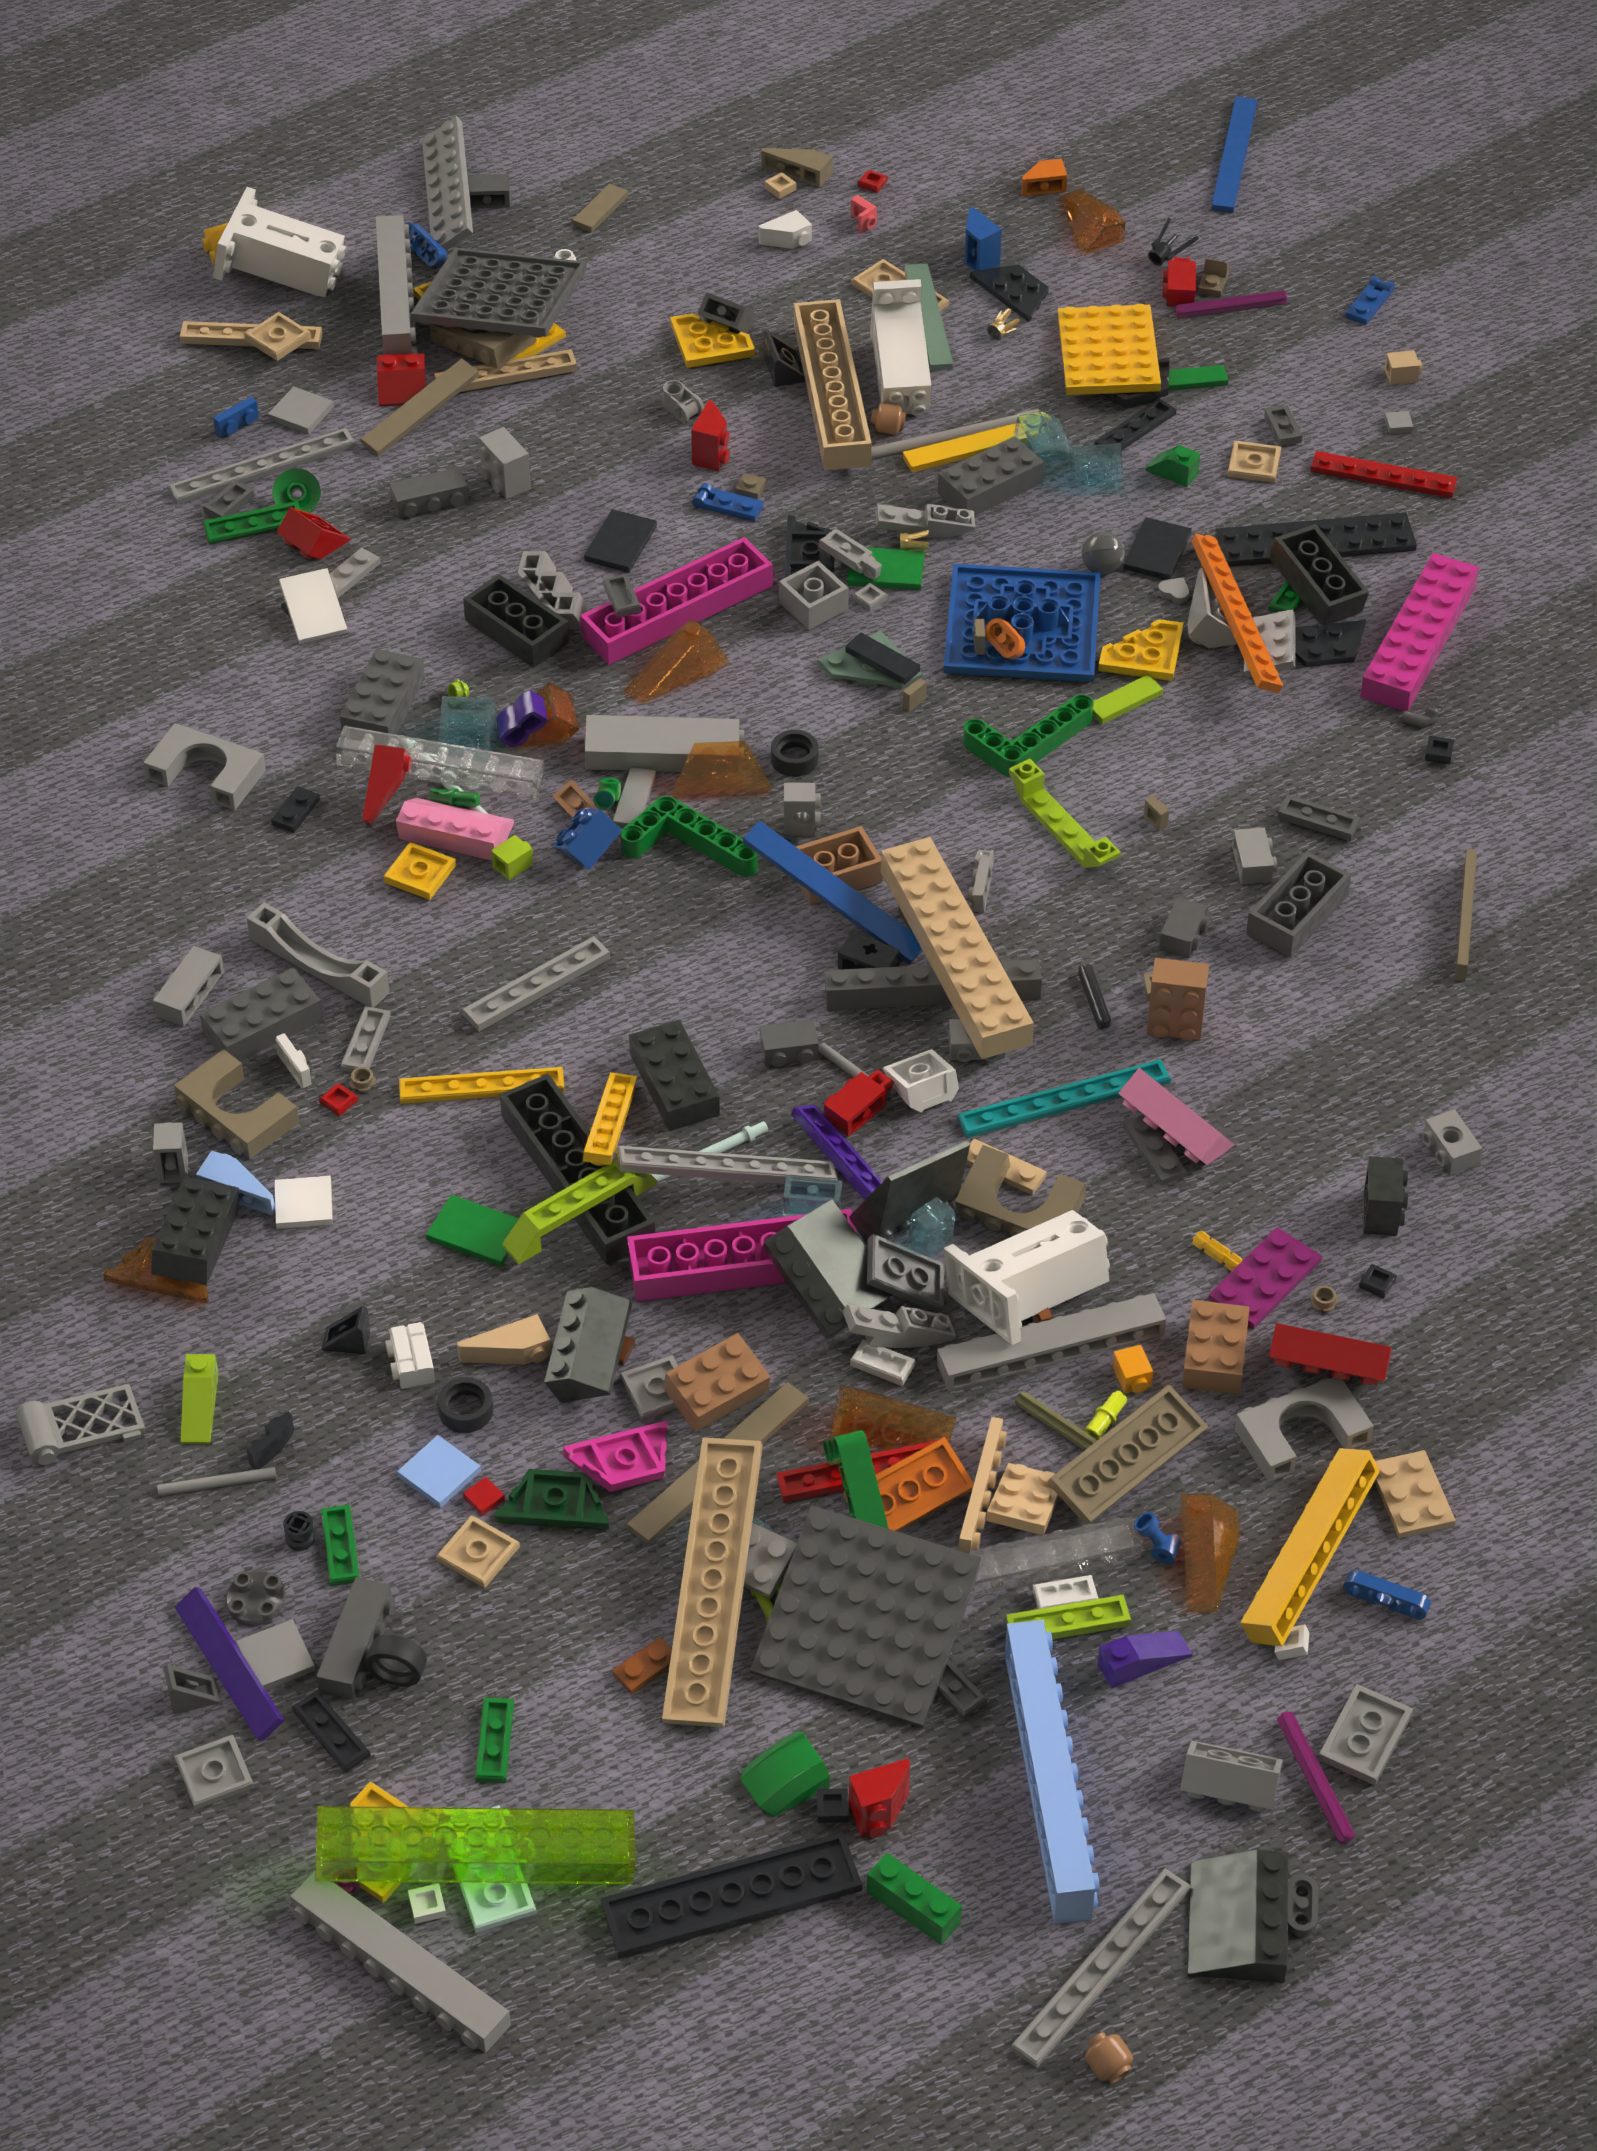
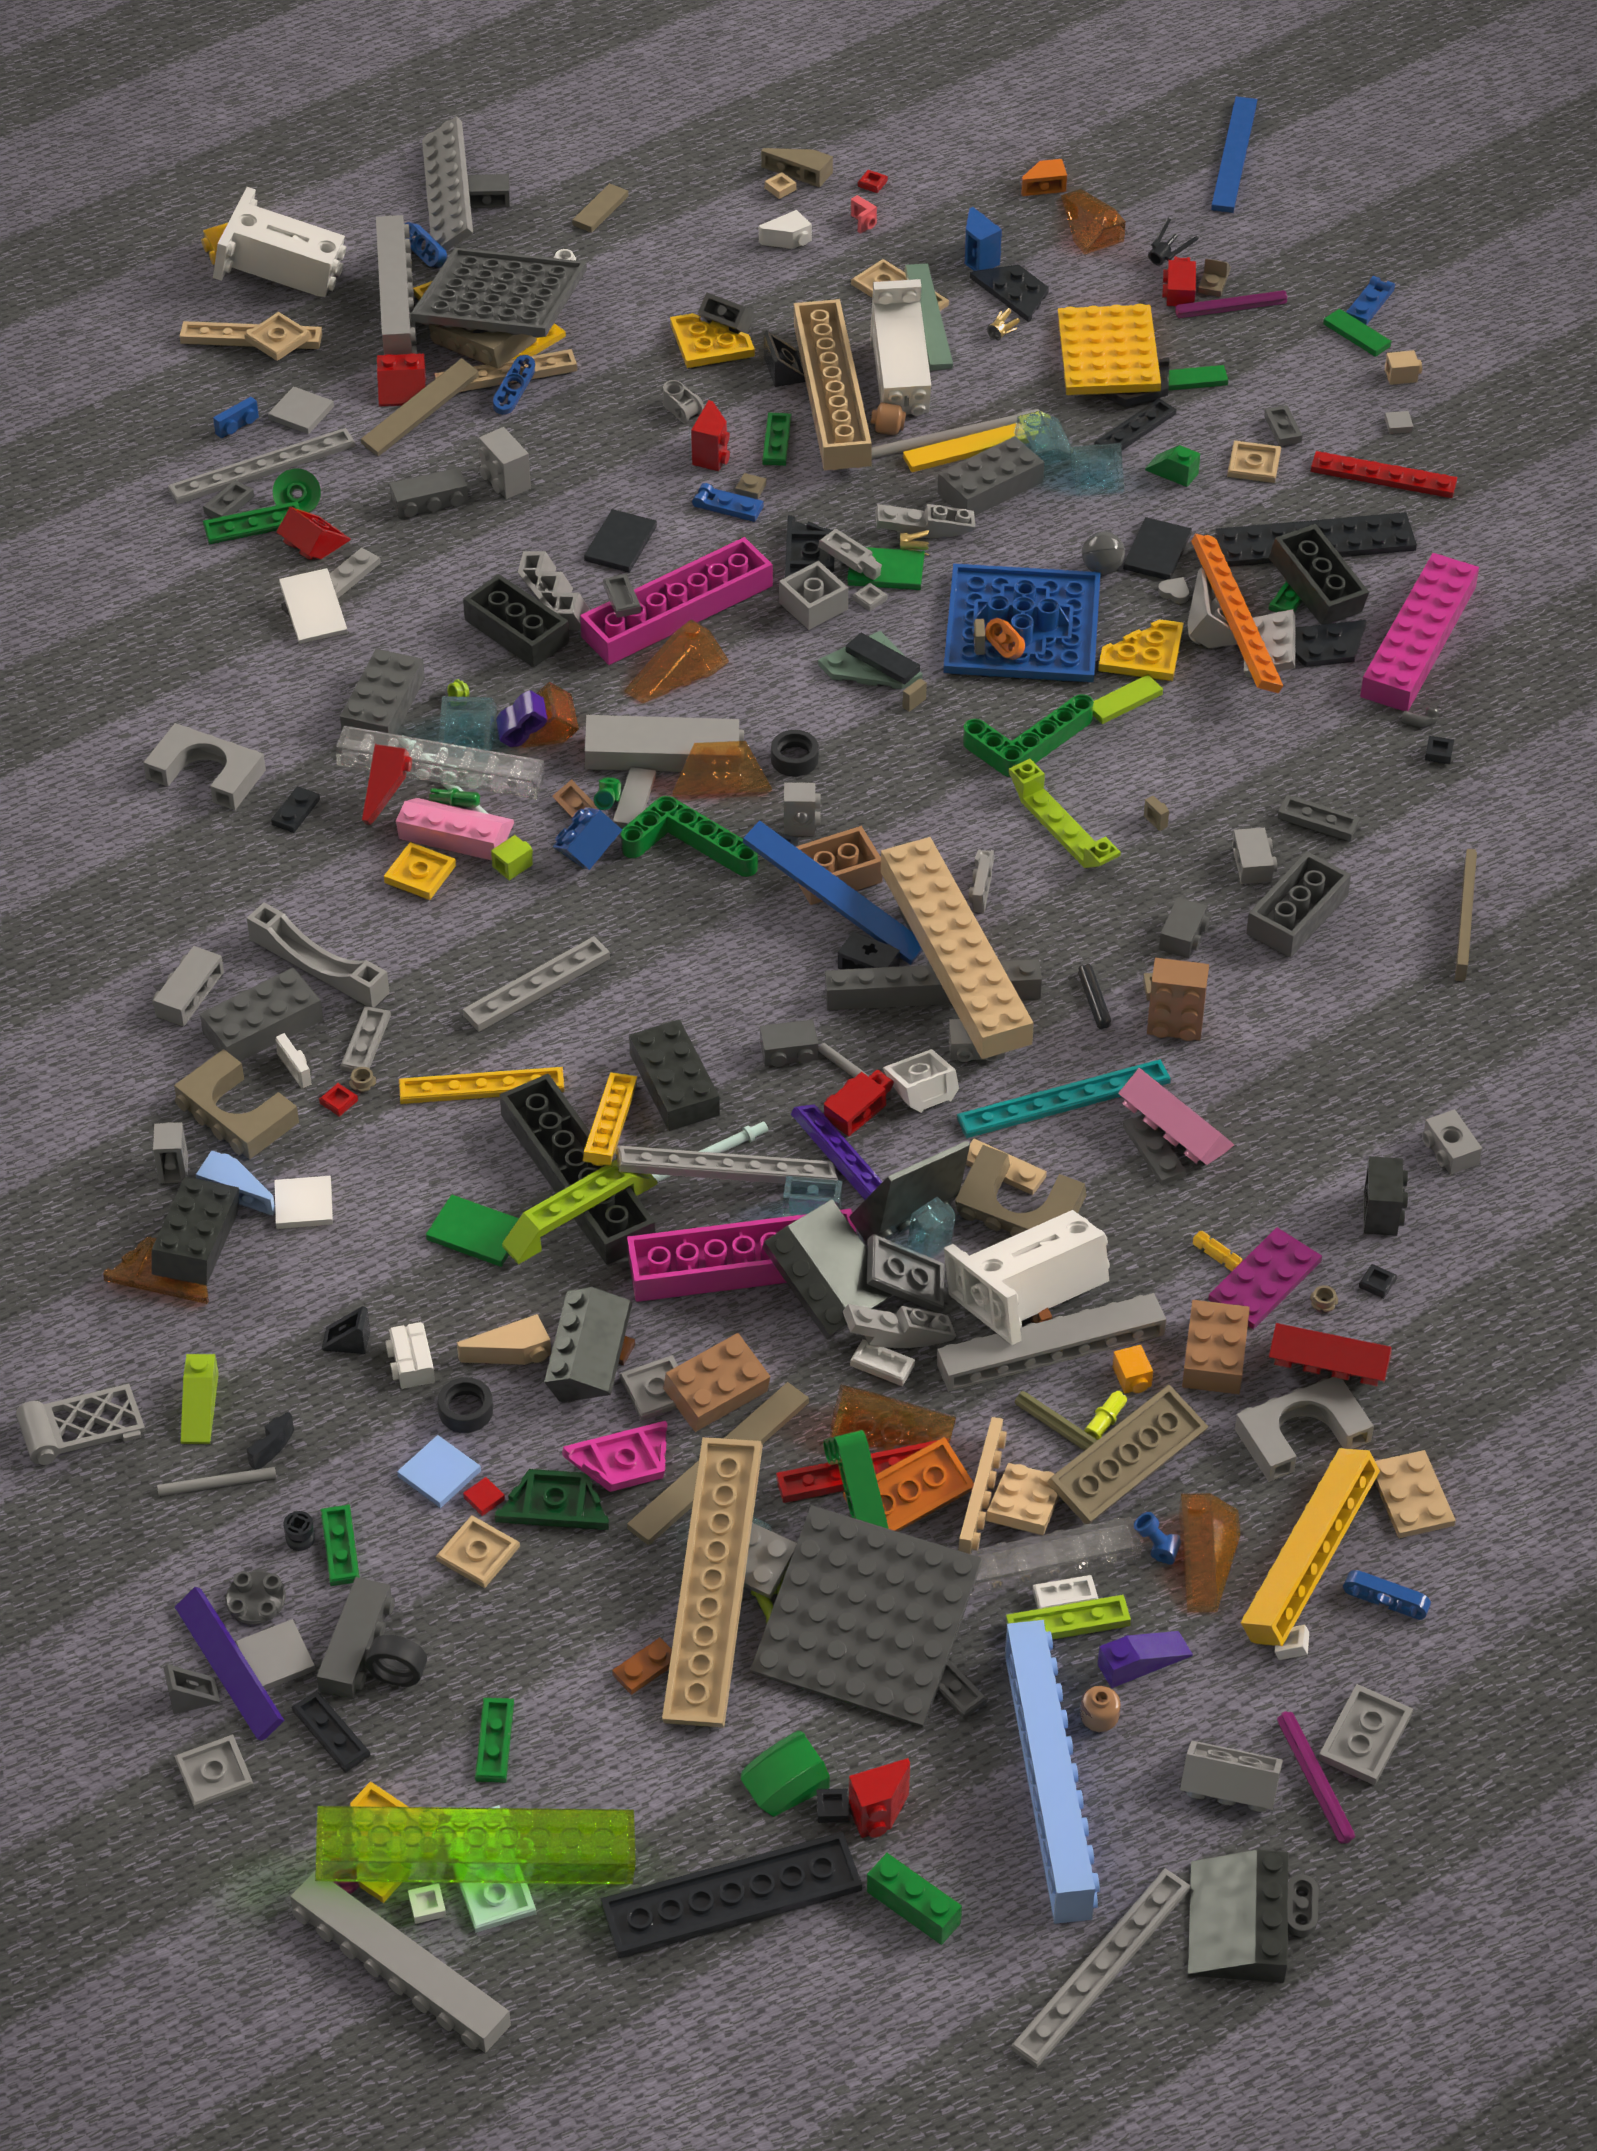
(514, 375): none -> blue beam
(777, 439): none -> green tile
(1100, 1708): none -> medium nougat head
(1109, 2057): medium nougat head -> none
(1357, 332): none -> green tile

